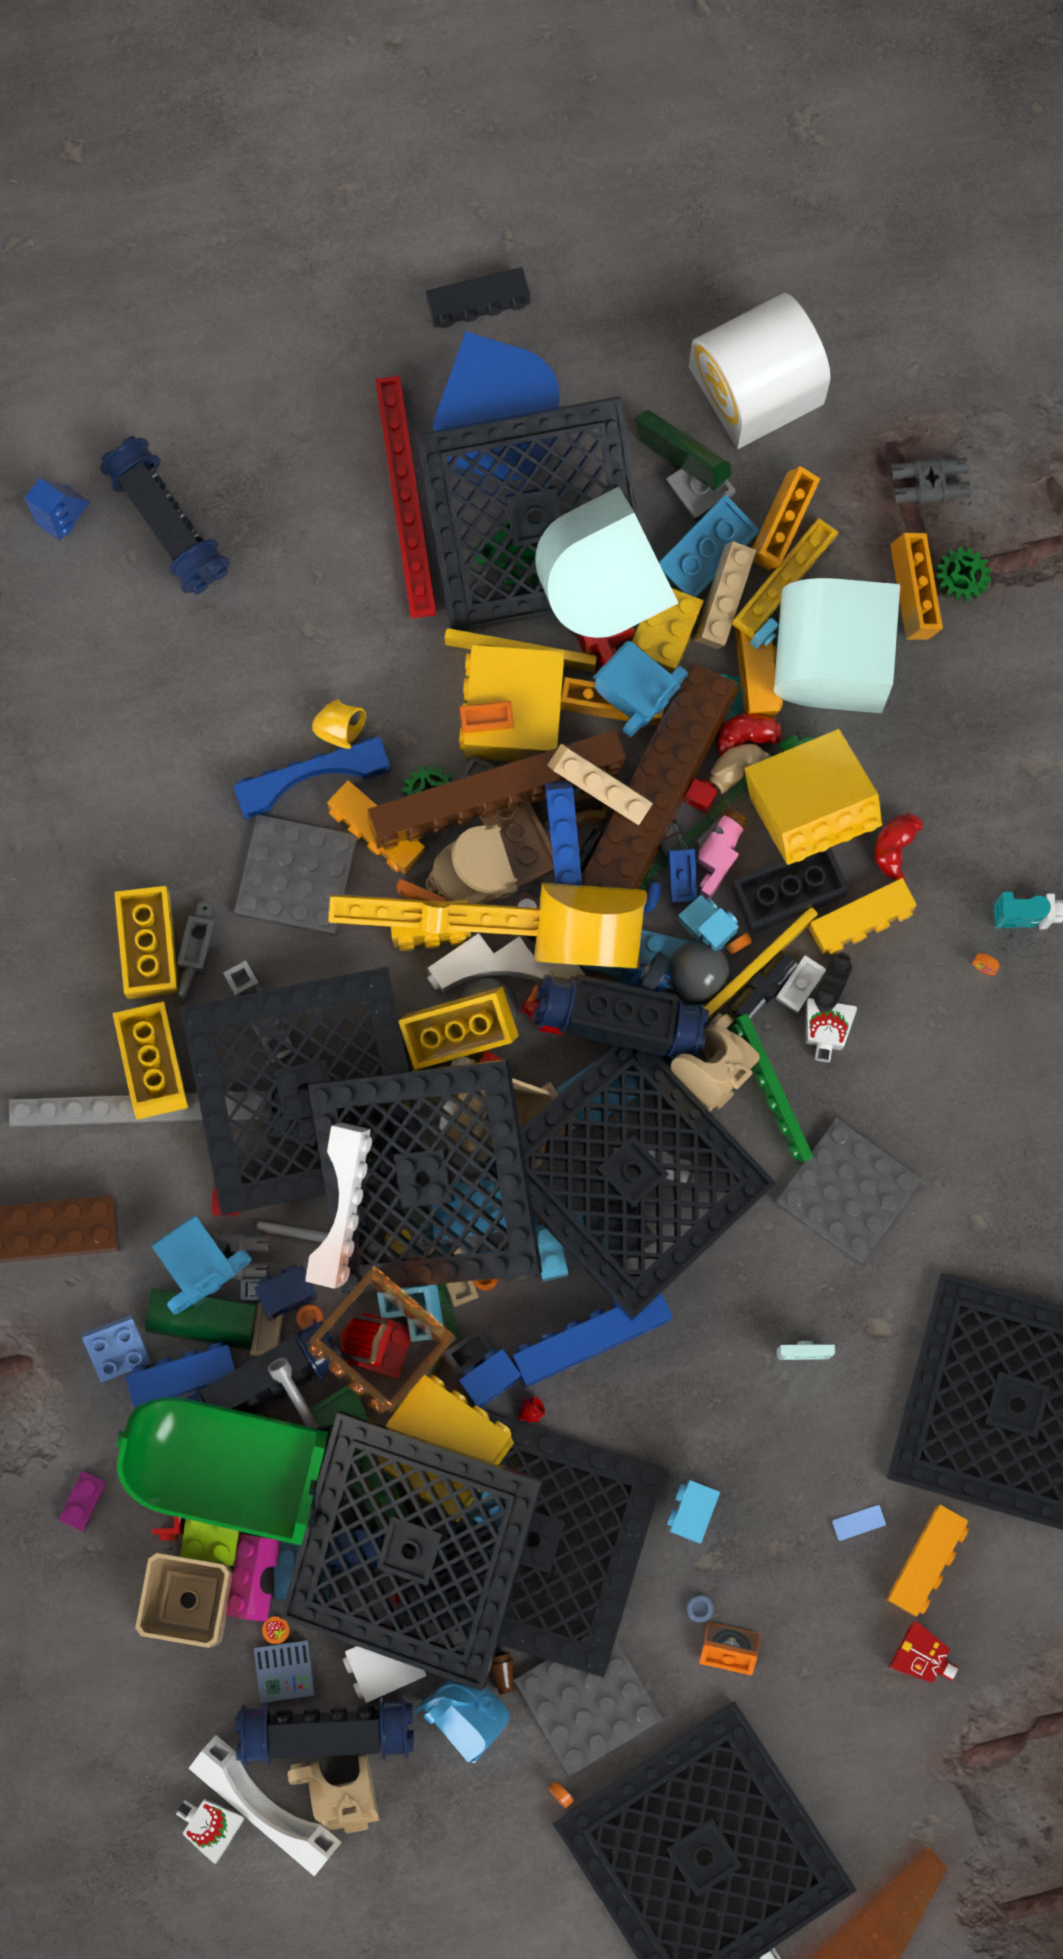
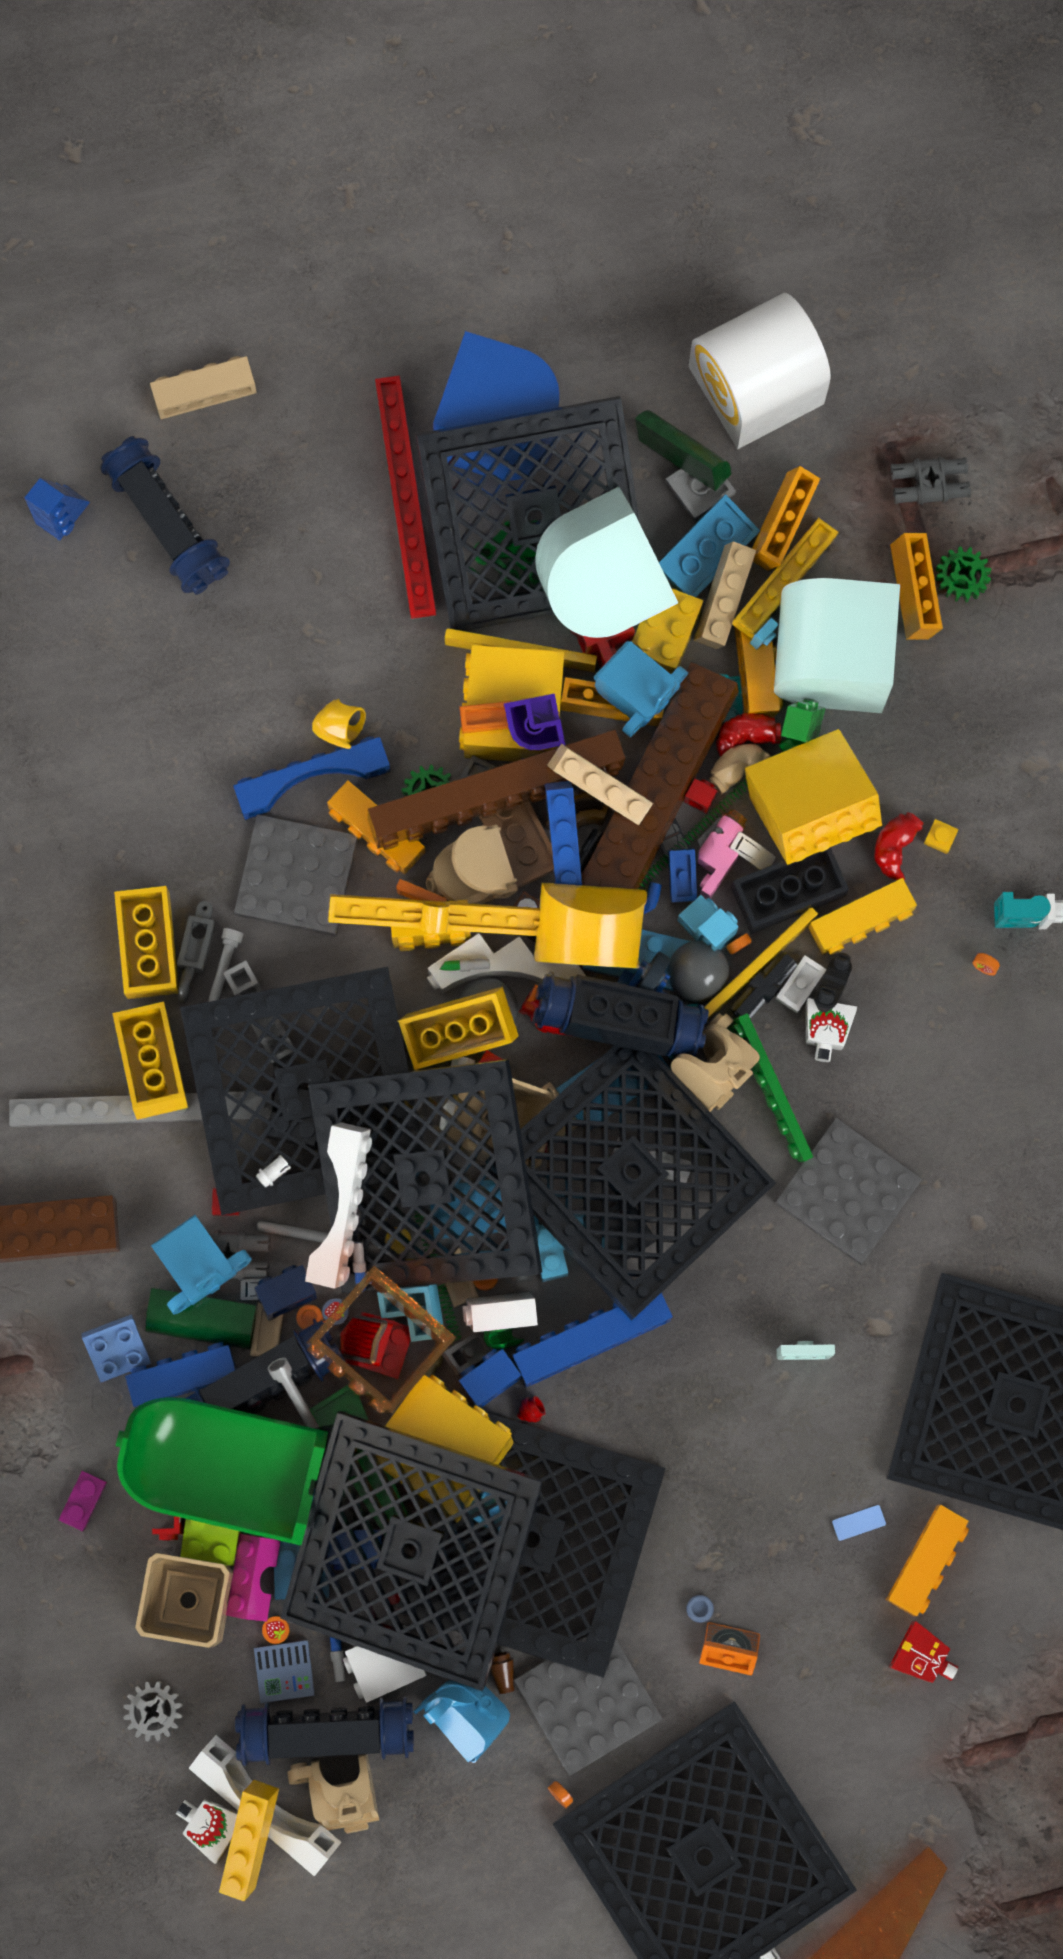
(142, 1704): none -> light grey gear
(203, 387): none -> tan brick
(231, 939): none -> light grey piece
(249, 1840): none -> yellow brick
(272, 1171): none -> white pin
(328, 1308): none -> sand blue tile
(337, 1656): none -> light grey piece
(359, 1264): none -> light grey piece
(465, 965): none -> light grey piece
(478, 297): black brick -> none
(500, 1312): none -> white brick
(501, 1339): none -> green piece
(535, 722): none -> dark purple brick
(693, 1511): medium azure brick -> none
(752, 851): none -> white sticker
(803, 720): none -> green brick
(941, 836): none -> yellow plate

